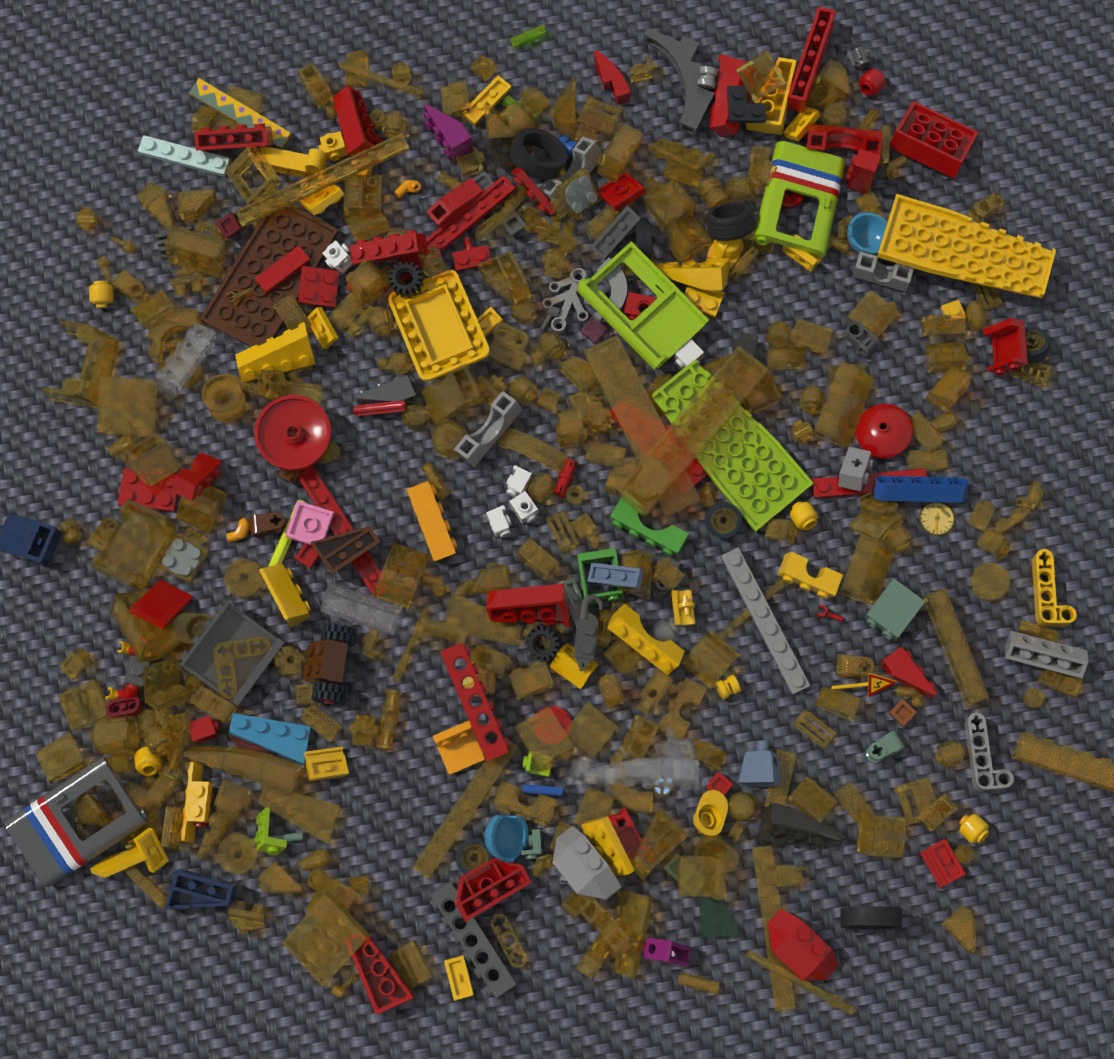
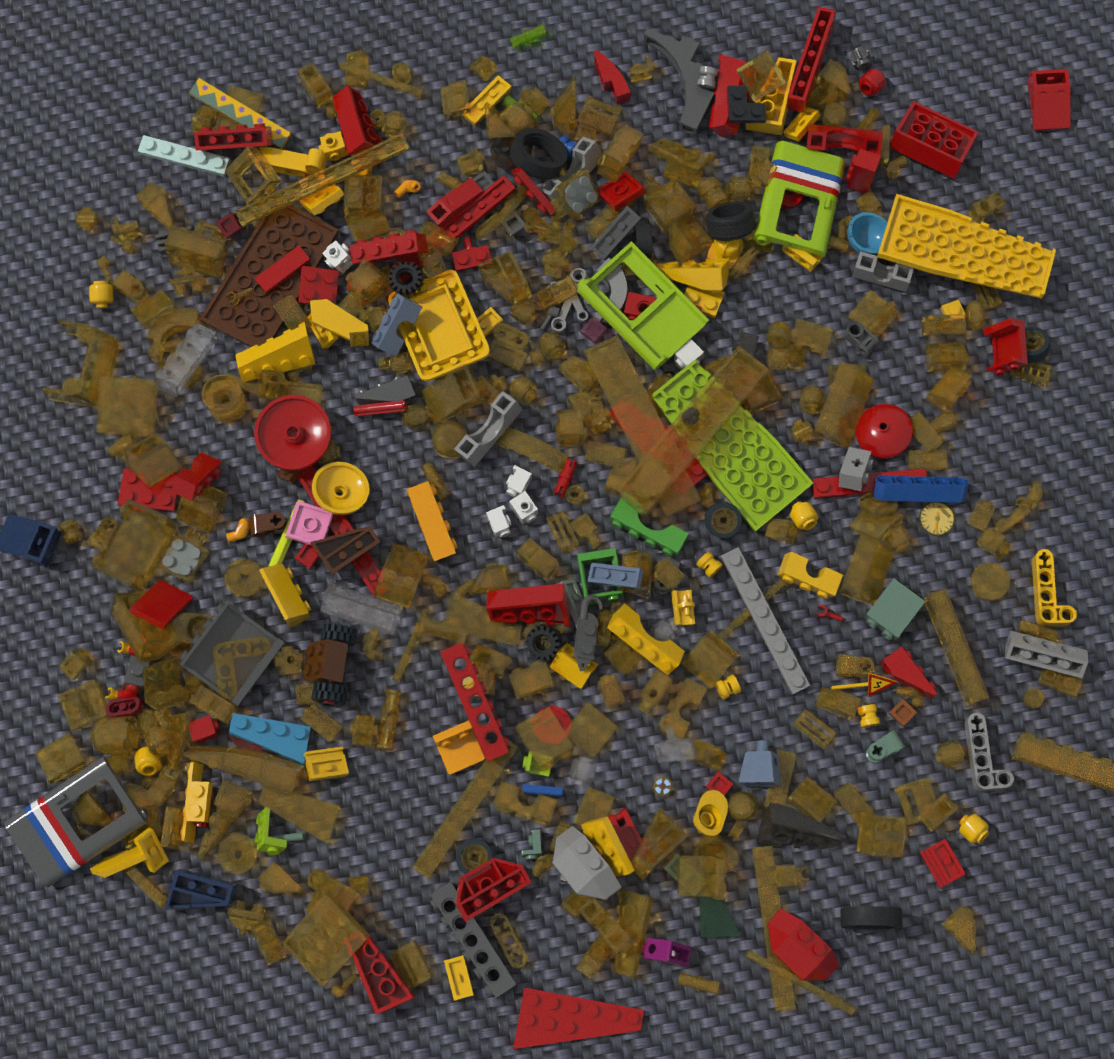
(126, 231): none -> clear yellow bracket
(195, 203): clear yellow slope -> none
(268, 941): none -> clear yellow slope
(316, 859): clear yellow cone -> none
(338, 321): none -> yellow piece
(340, 478): none -> yellow dish
(400, 310): none -> sand blue arch
(438, 238): none -> clear yellow slope
(448, 133): magenta slope -> none
(506, 836): dark azure cylinder -> none
(541, 487): clear yellow head -> none
(548, 399): clear yellow tile -> none
(556, 294): none -> clear yellow slope
(563, 1018): none -> red wing
(628, 798): clear yellow arch -> none
(639, 737): clear yellow brick -> none
(648, 772): clear slope -> none
(690, 416): none -> clear smoke plate
(709, 564): none -> yellow wheel
(868, 716): none -> yellow wheel
(964, 854): clear yellow plate -> none
(1049, 99): none -> red slope

